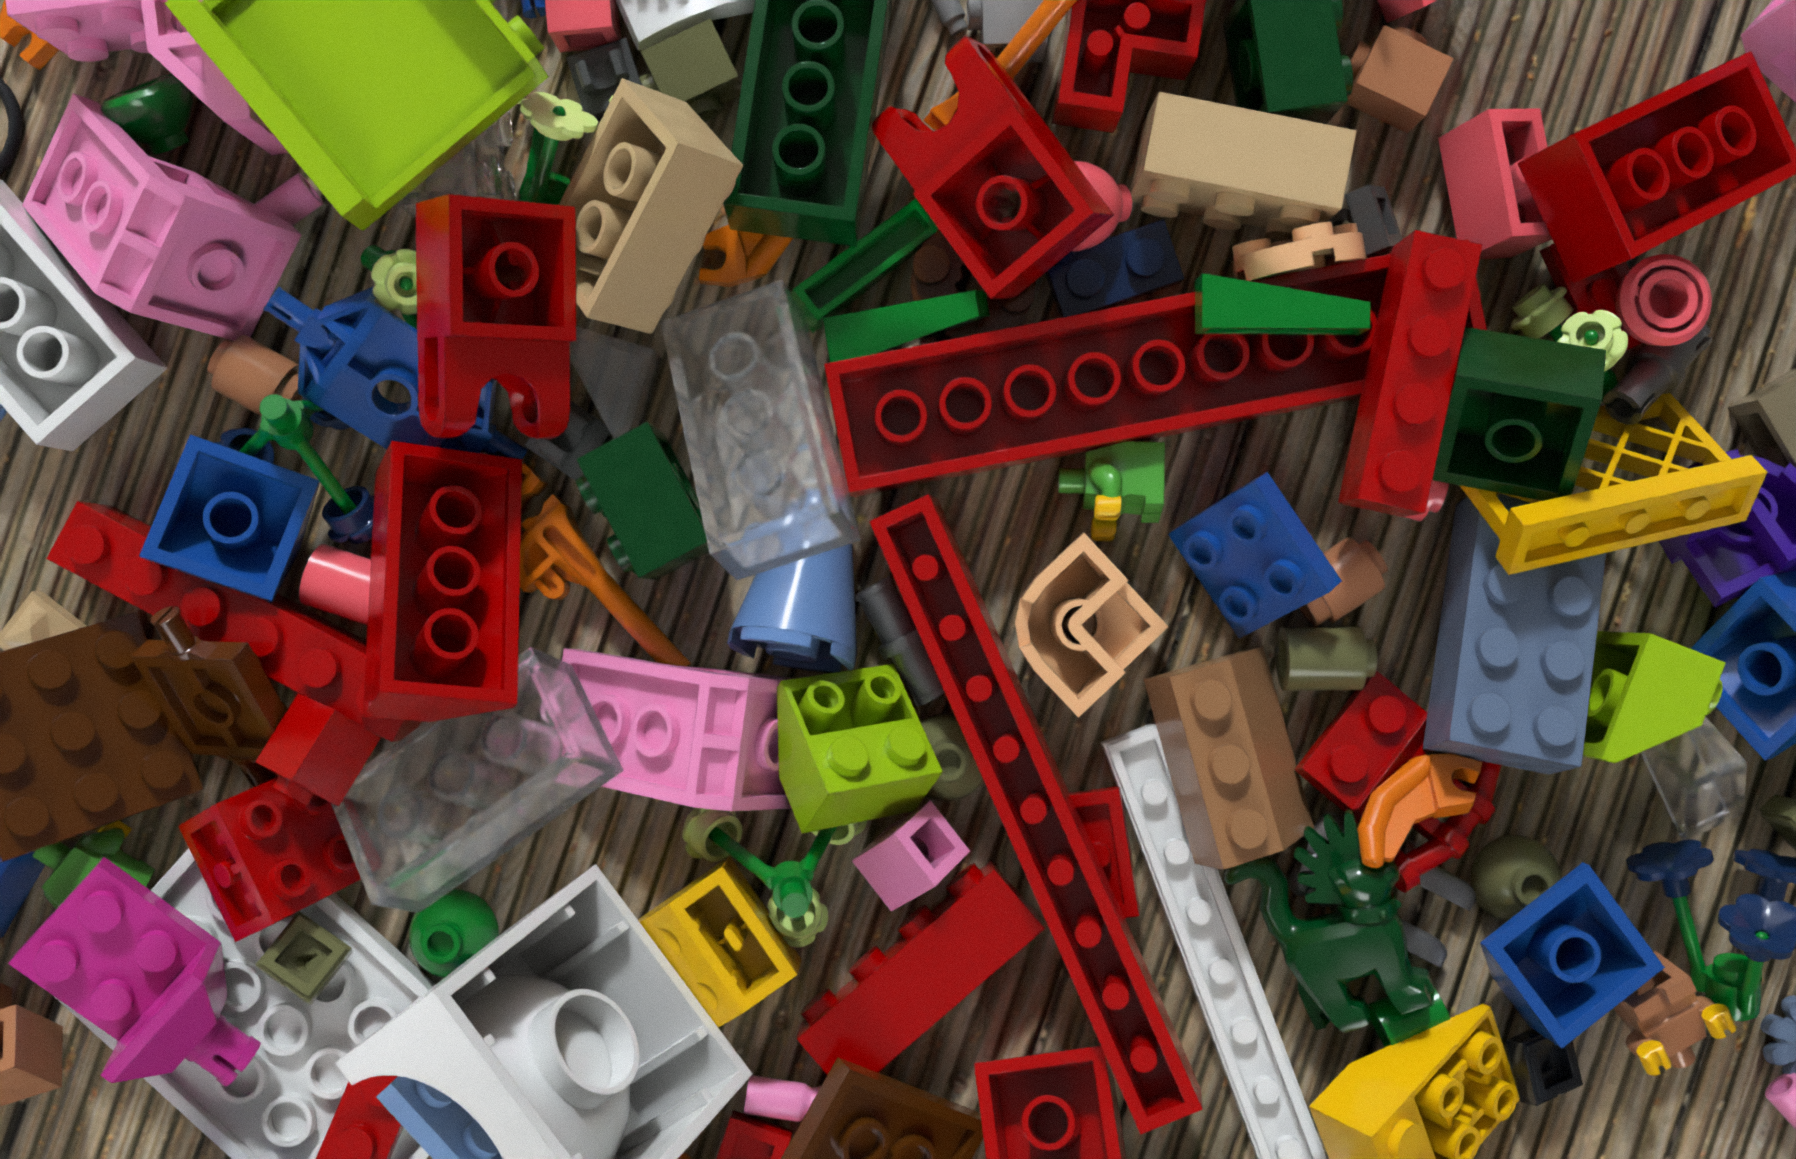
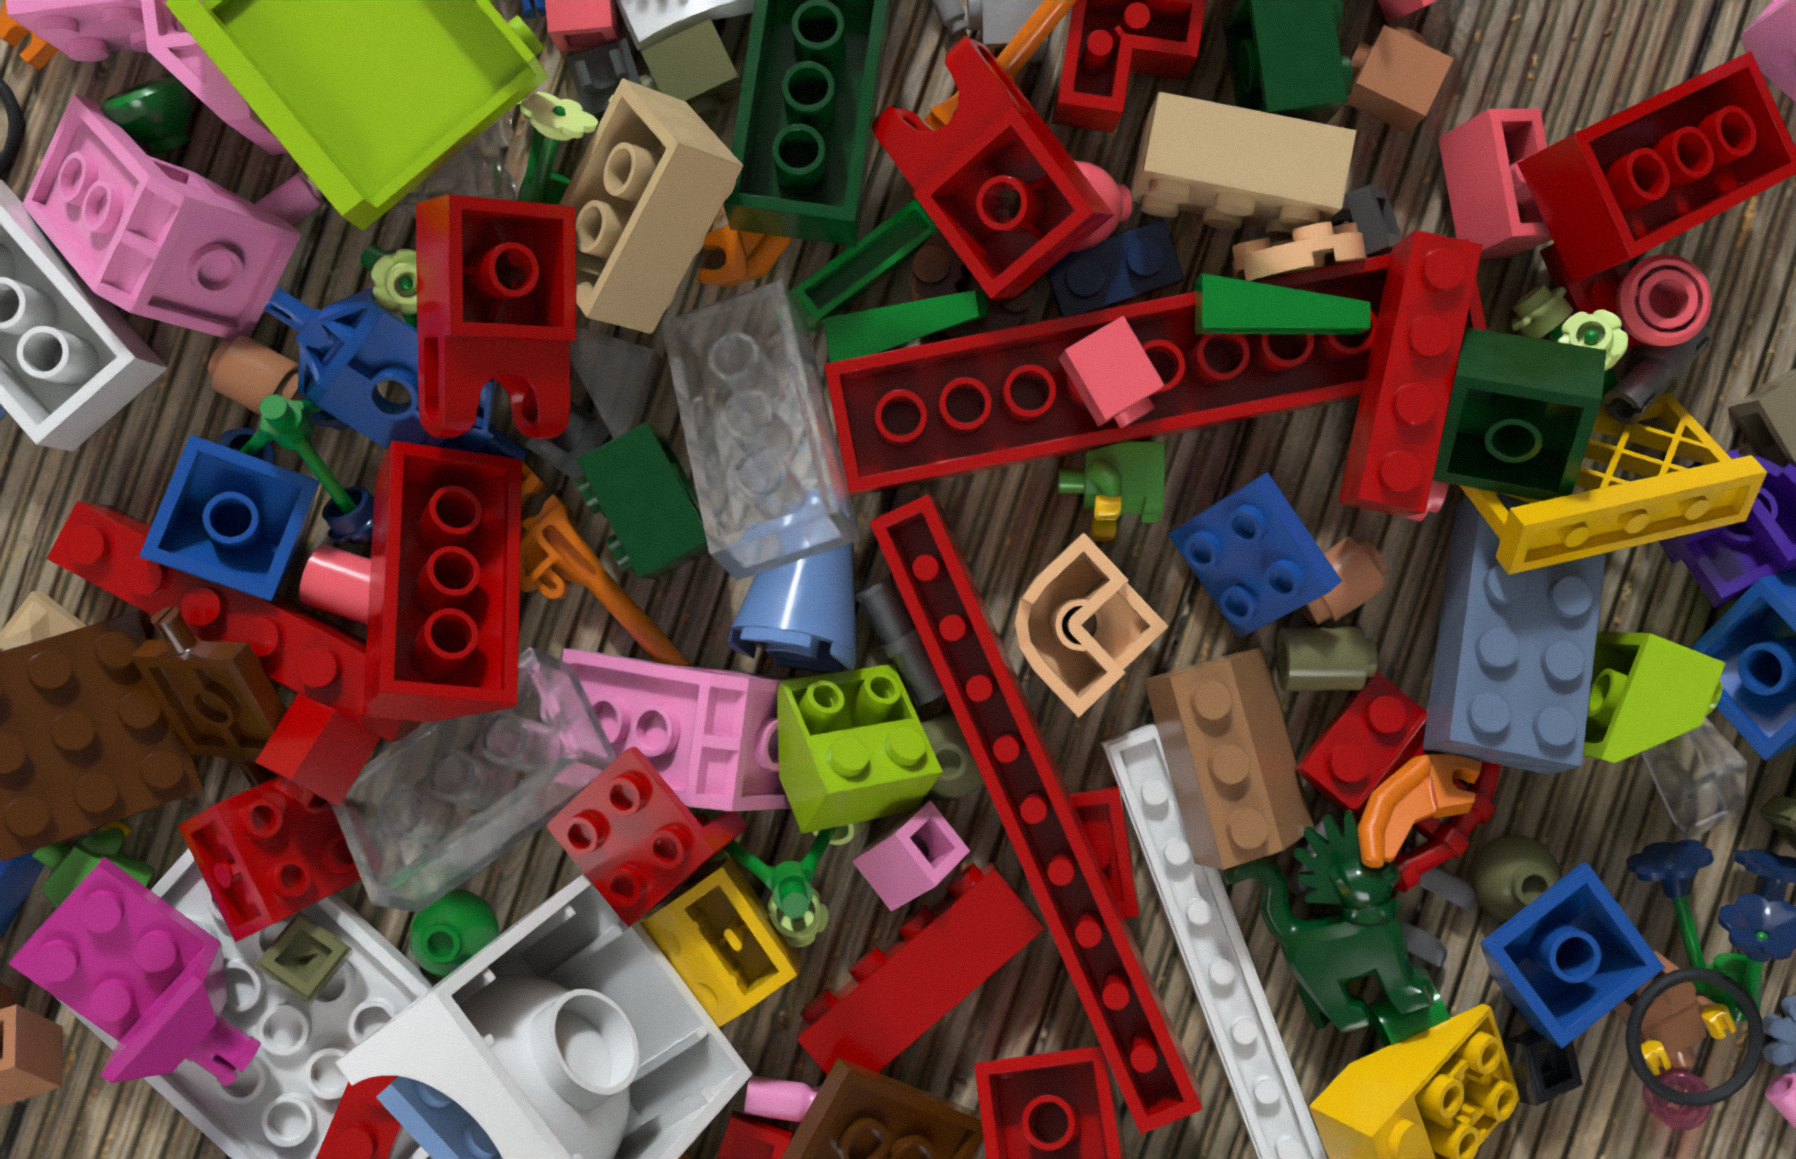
(638, 836): none -> red bracket
(1112, 374): none -> coral brick
(1686, 1117): none -> clear pink bush
(1755, 1044): none -> black tyre

